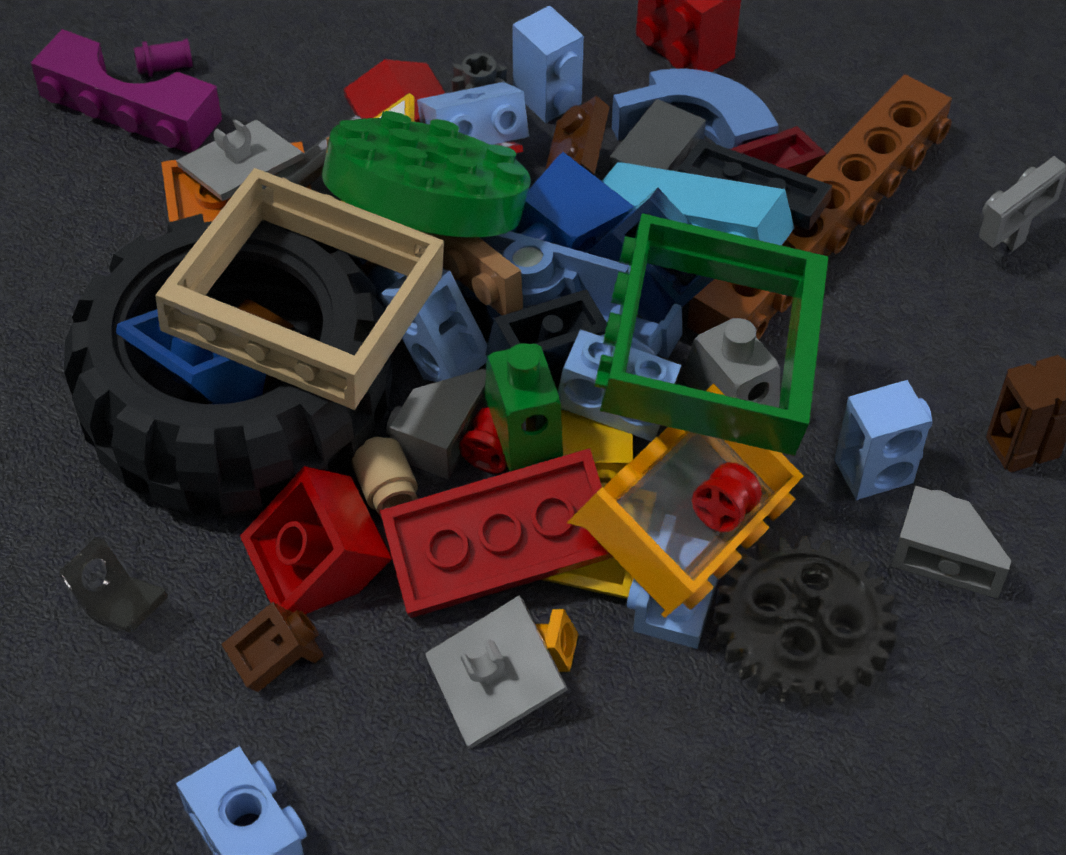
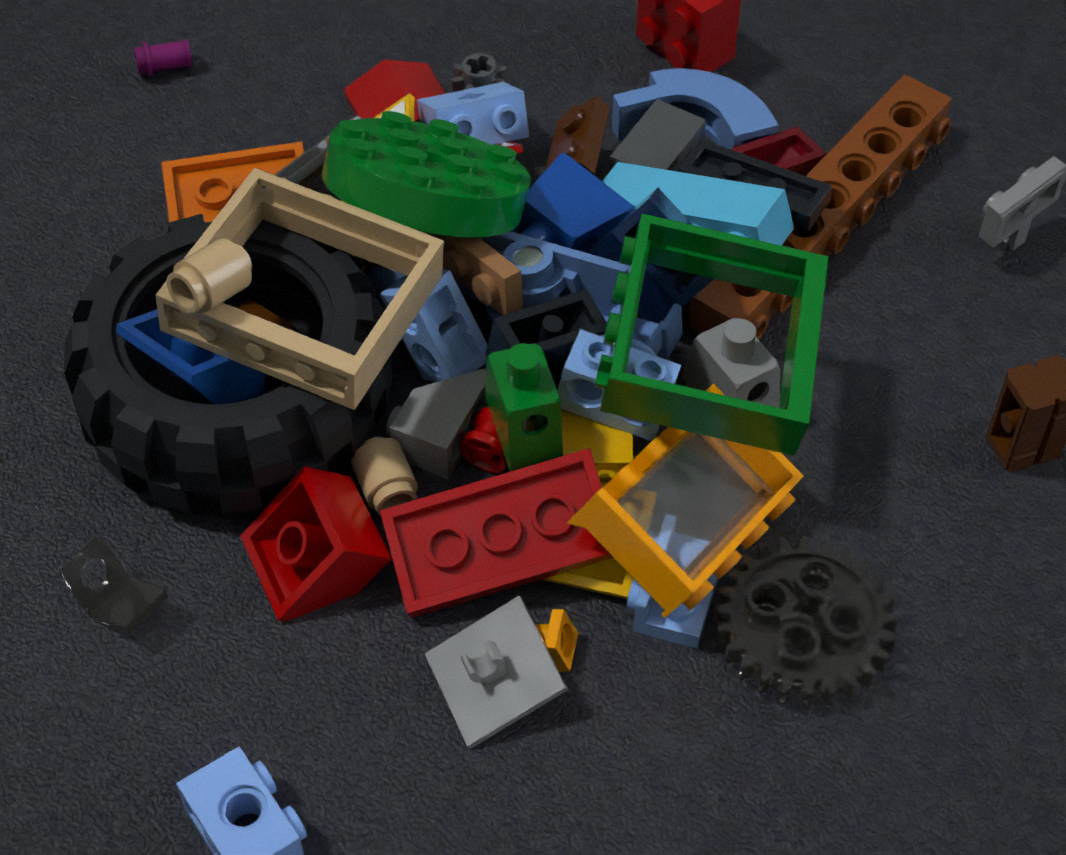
(170, 110): magenta arch -> none
(210, 276): none -> tan brick
(232, 157): light grey piece -> none
(271, 645): reddish brown bracket -> none
(548, 63): light blue brick -> none
(726, 497): red wheel -> none
(882, 439): light blue brick -> none
(950, 544): light grey slope -> none

